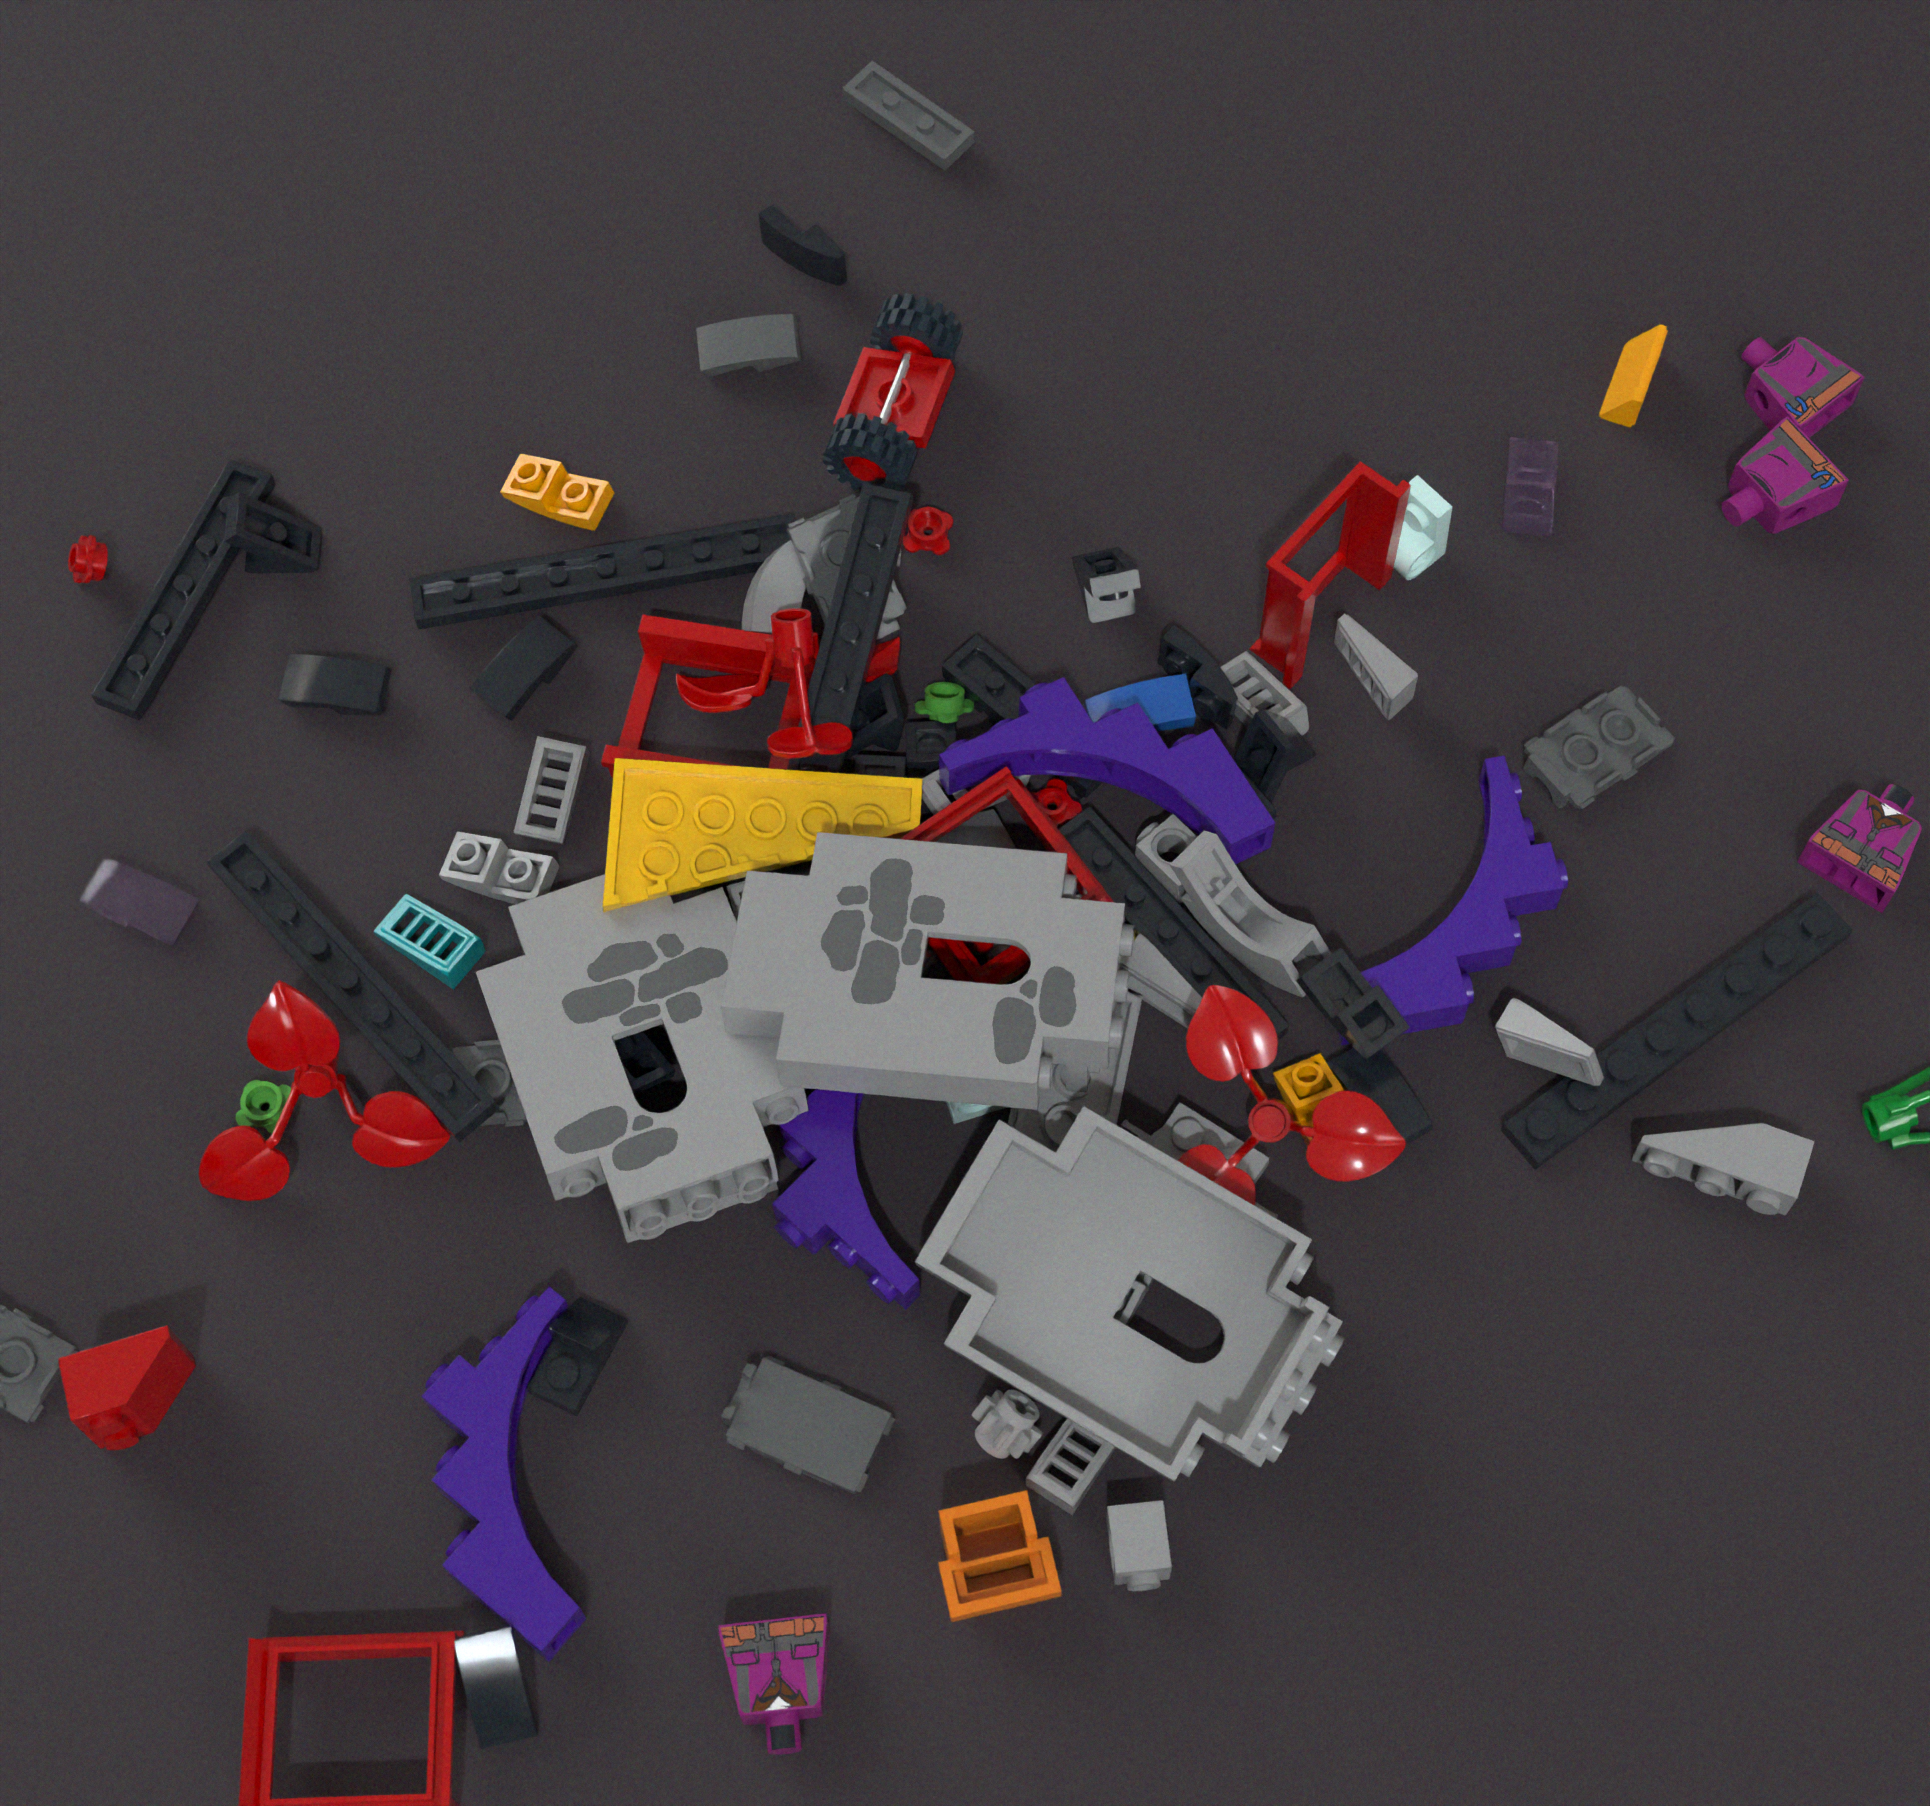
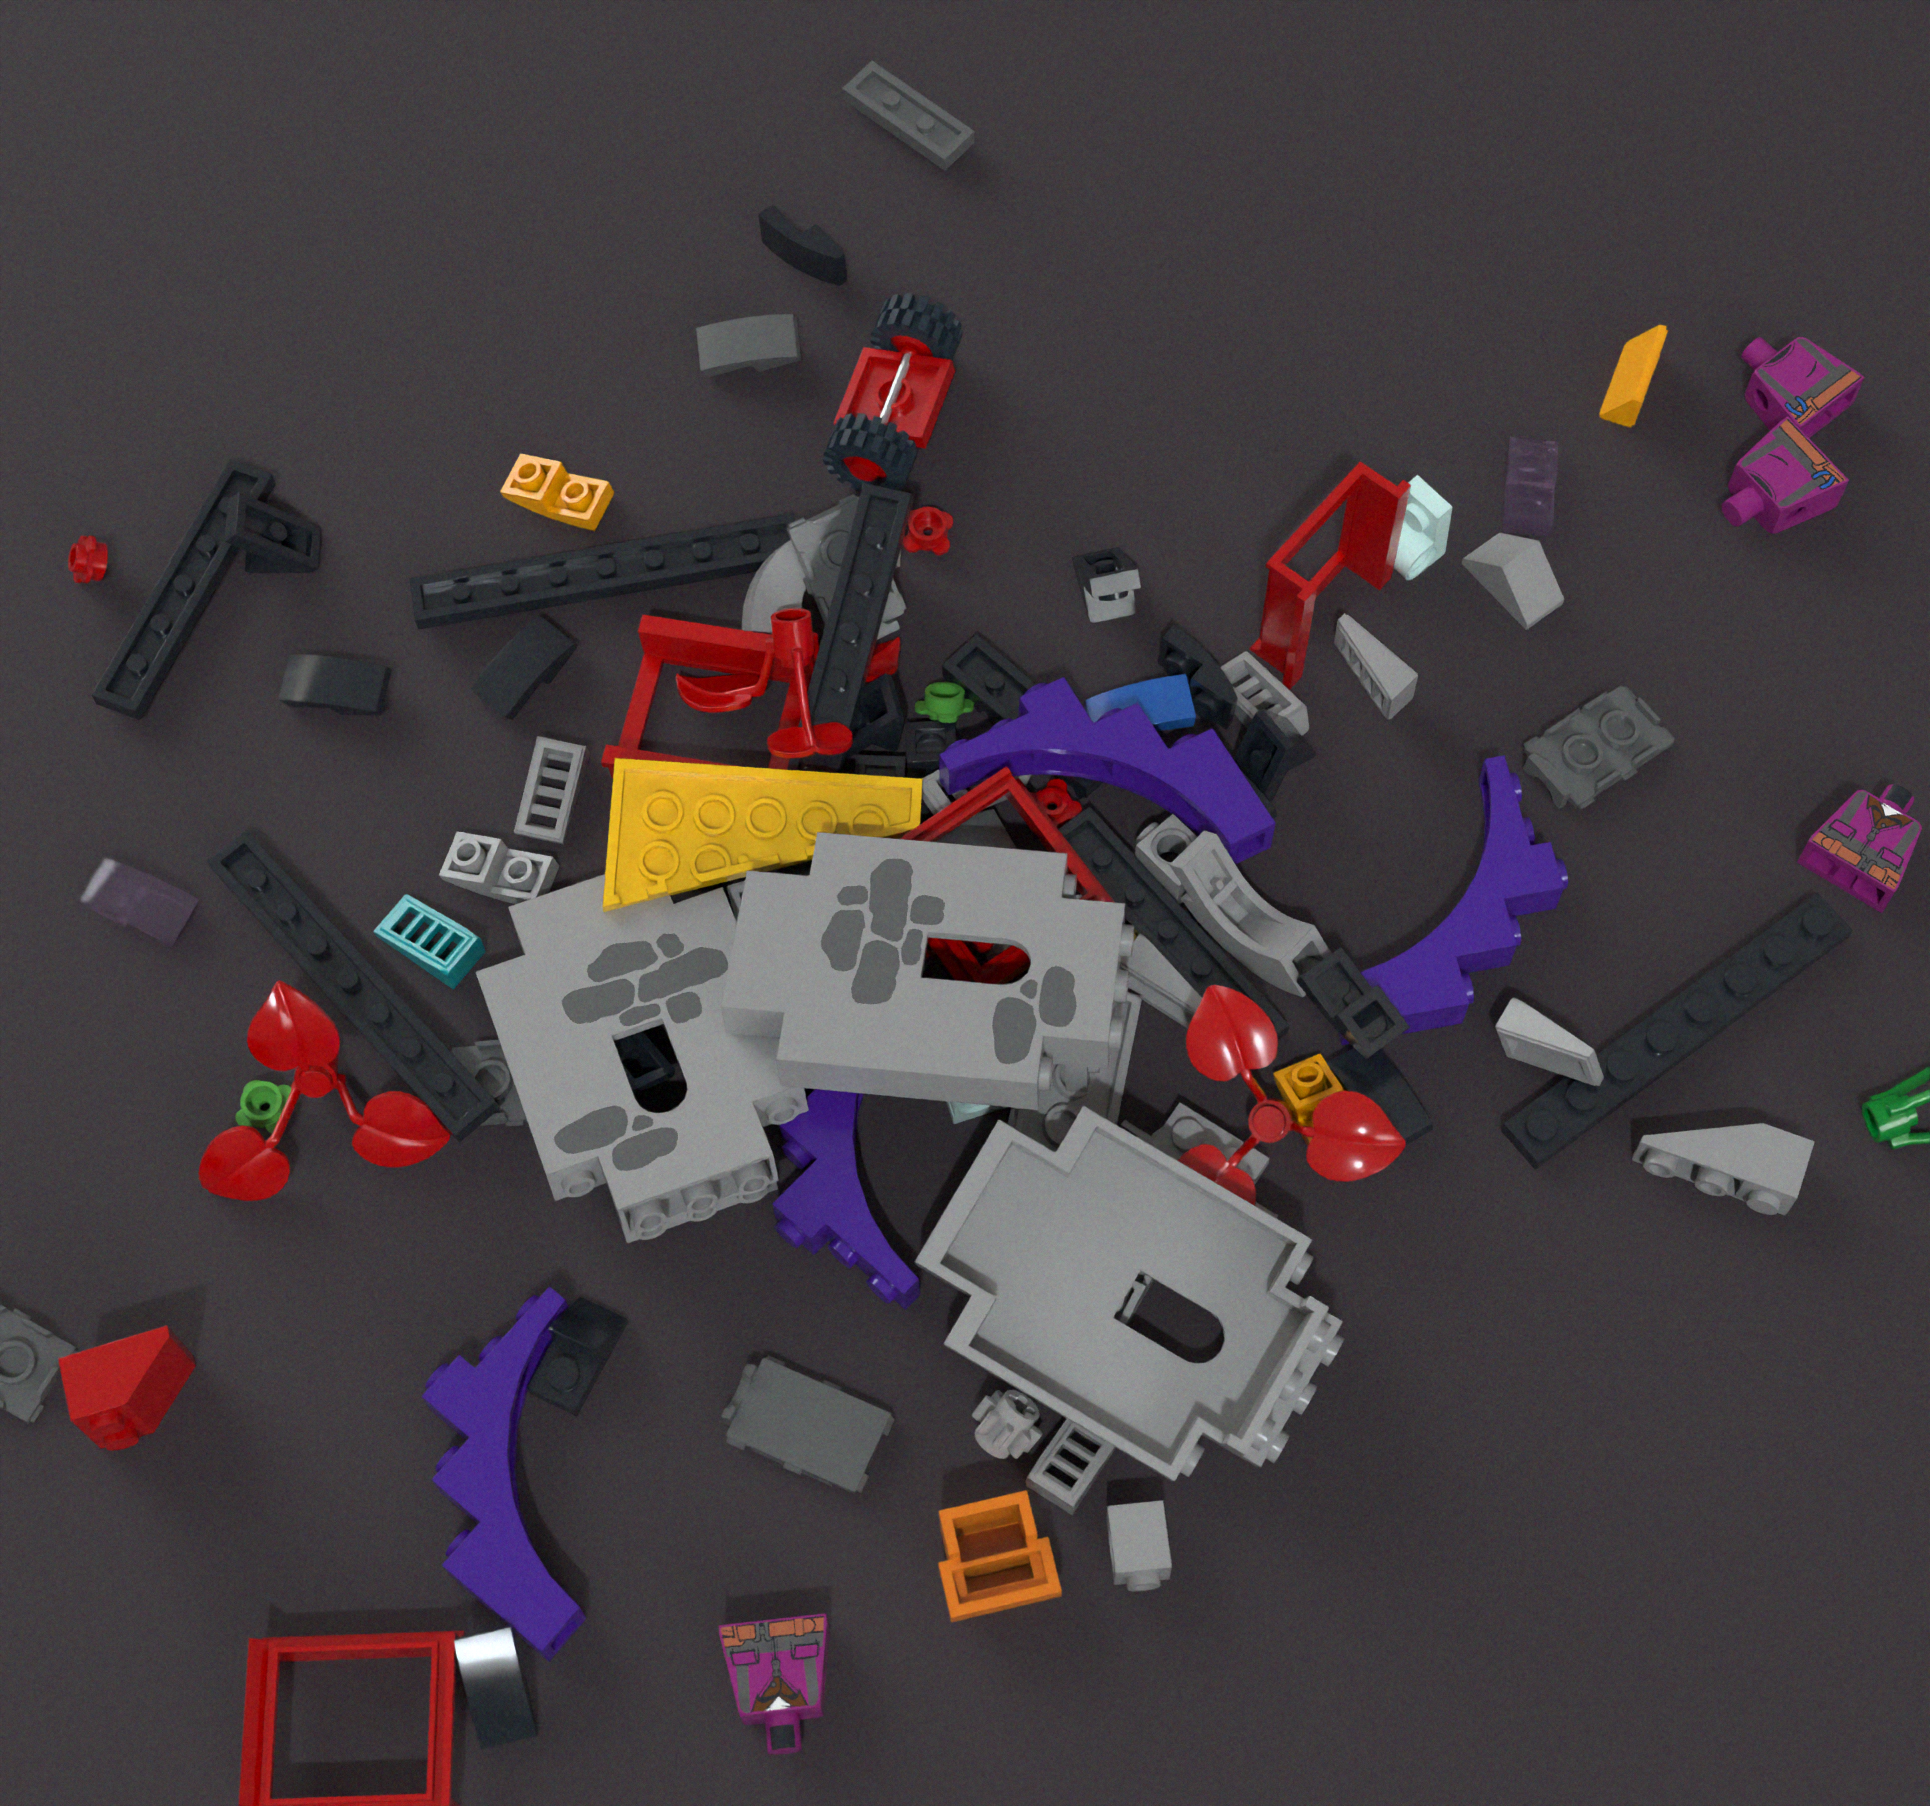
(1516, 576): none -> light grey slope

